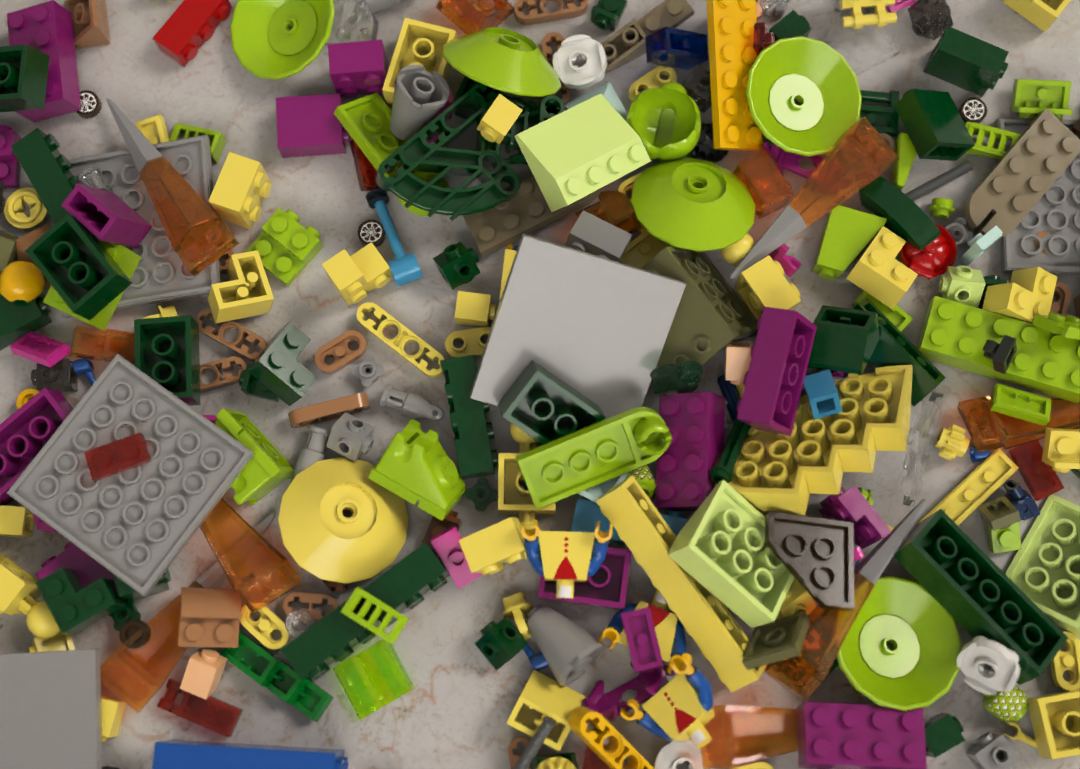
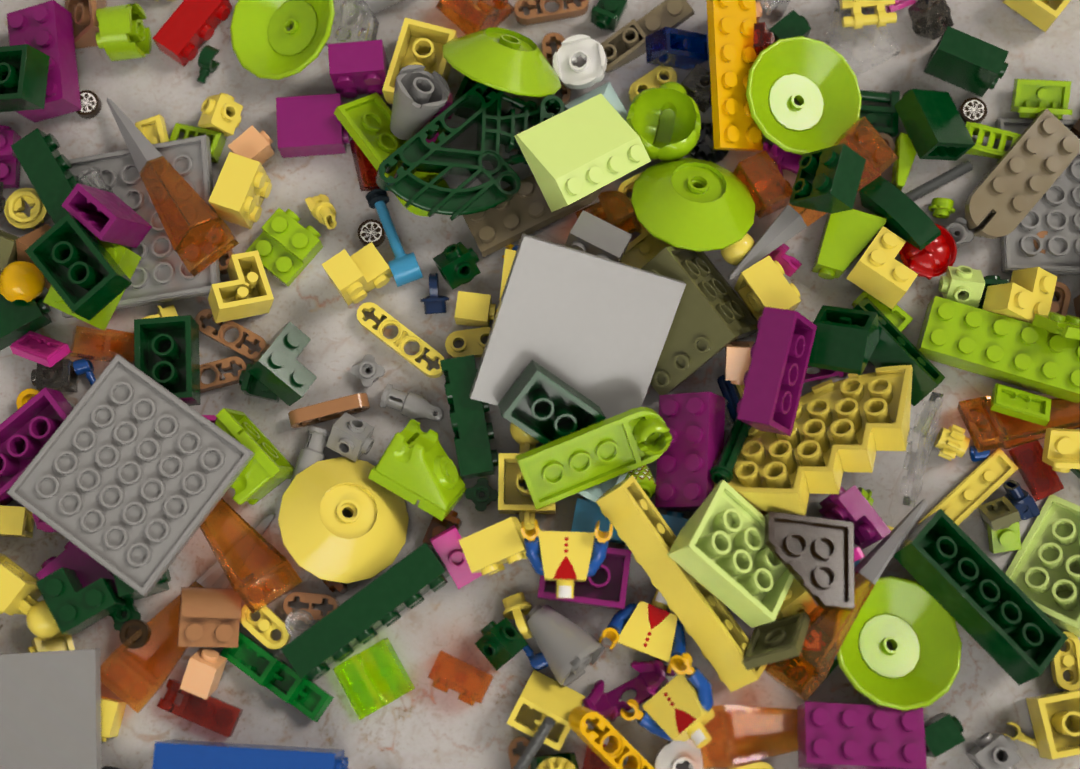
(117, 456): clear red plate -> none
(123, 32): none -> lime brick
(207, 63): none -> dark green piece
(220, 114): none -> light yellow brick
(253, 145): none -> light nougat brick
(322, 210): none -> light yellow piece
(340, 351): medium nougat plate -> none
(359, 618): lime slope -> none
(434, 303): none -> dark blue piece
(461, 677): none -> clear orange brick
(498, 119): light yellow brick -> none
(641, 639): magenta plate -> none
(677, 377): clear green plate -> none
(822, 394): dark azure brick -> none
(828, 179): none -> dark green slope
(980, 244): light aqua plate -> none
(1000, 353): pearl dark grey tile -> none
(1003, 660): white plate -> none
(1007, 706): lime head -> none

